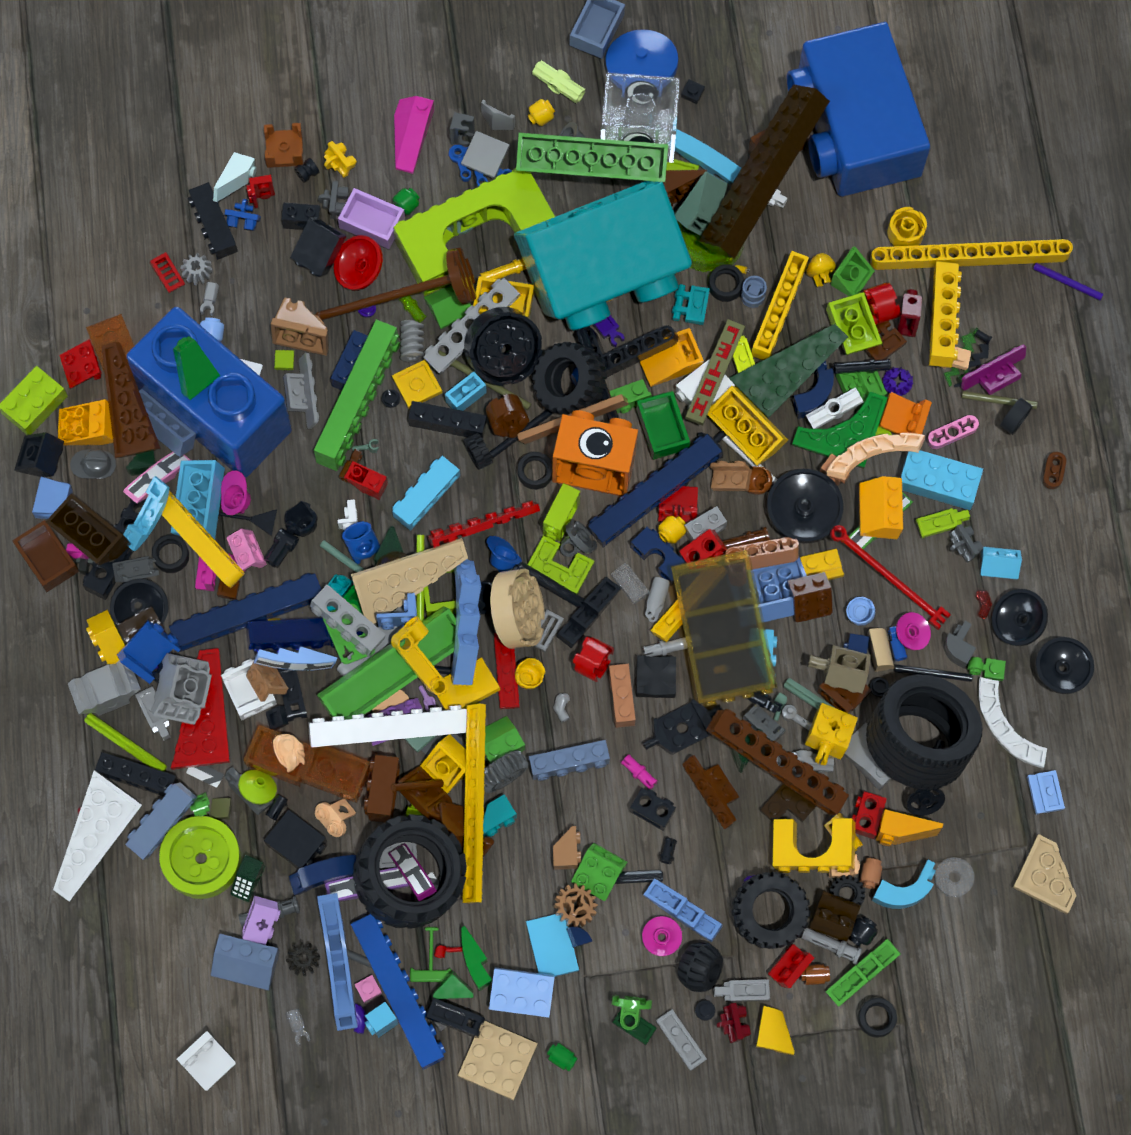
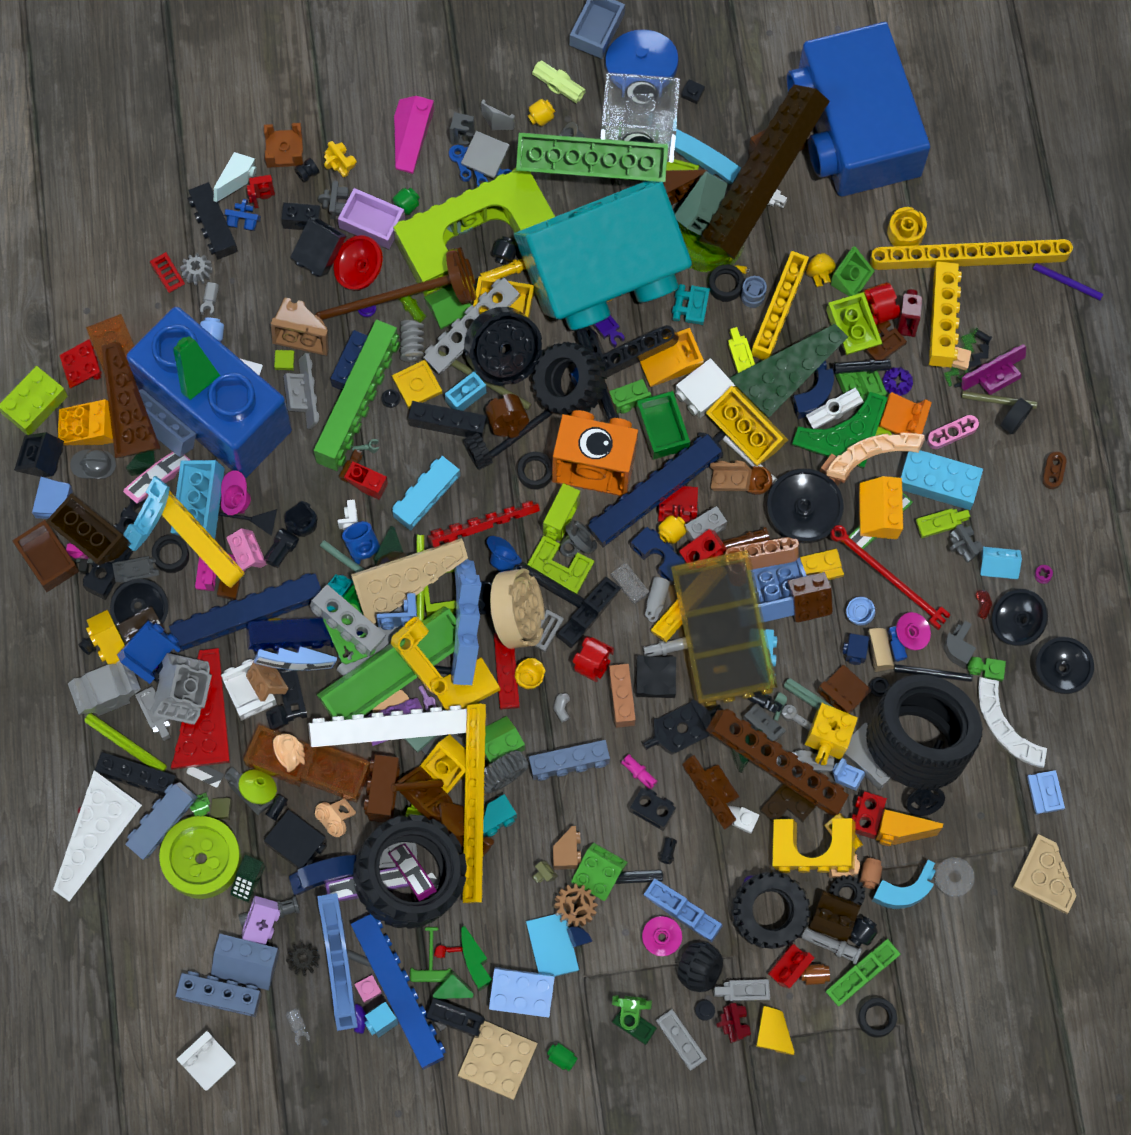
(87, 646): none -> black plate
(218, 995): none -> sand blue brick
(504, 250): none -> black head
(545, 872): none -> olive tile
(553, 426): medium nougat tile -> none
(715, 372): olive tile -> none
(744, 818): none -> white plate
(844, 668): dark tan brick -> none
(847, 775): none -> light blue bracket
(1046, 569): none -> magenta bush

